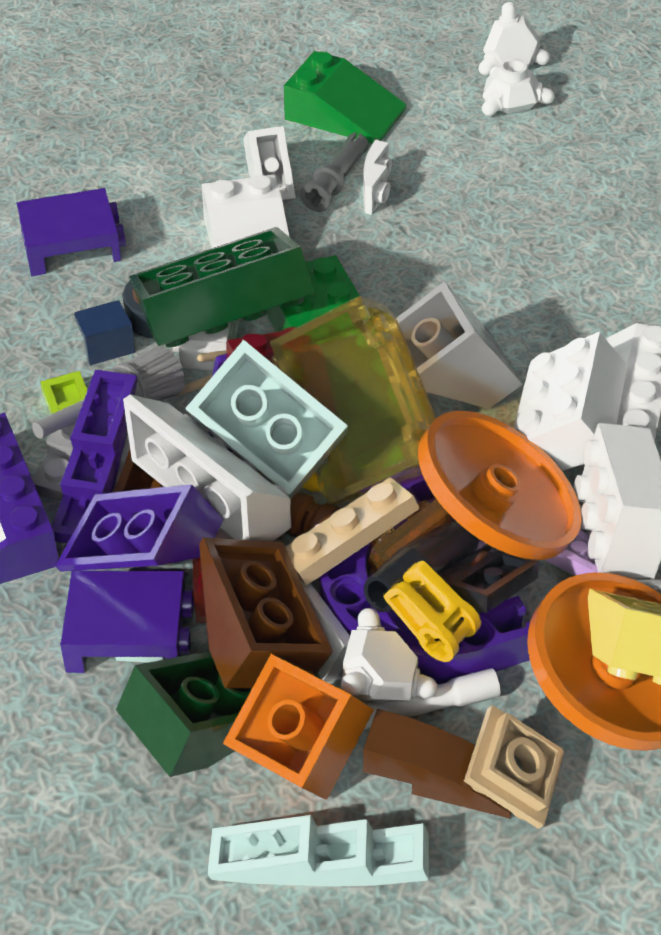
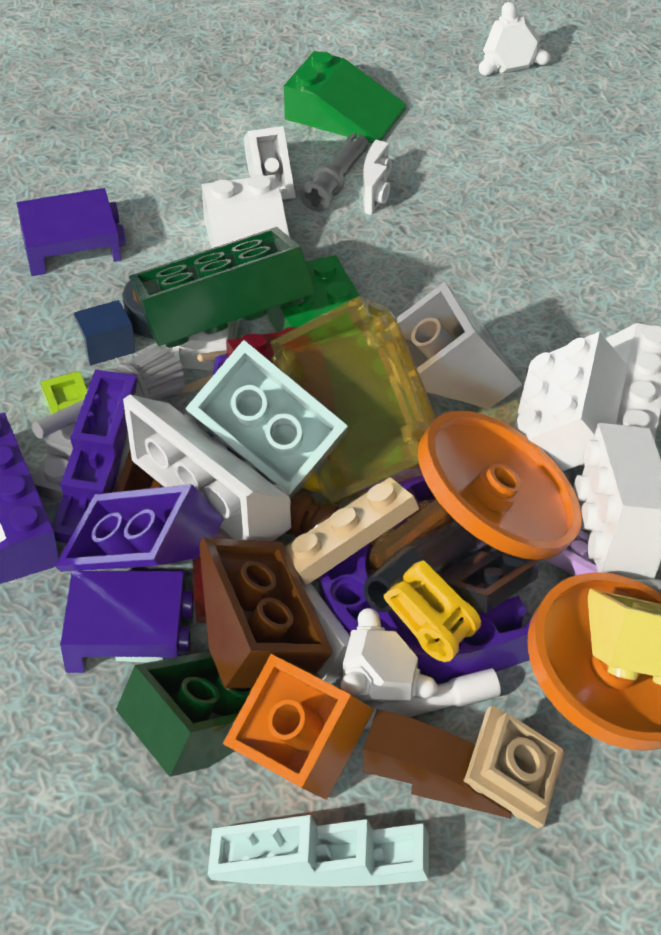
(513, 89): white rock -> none

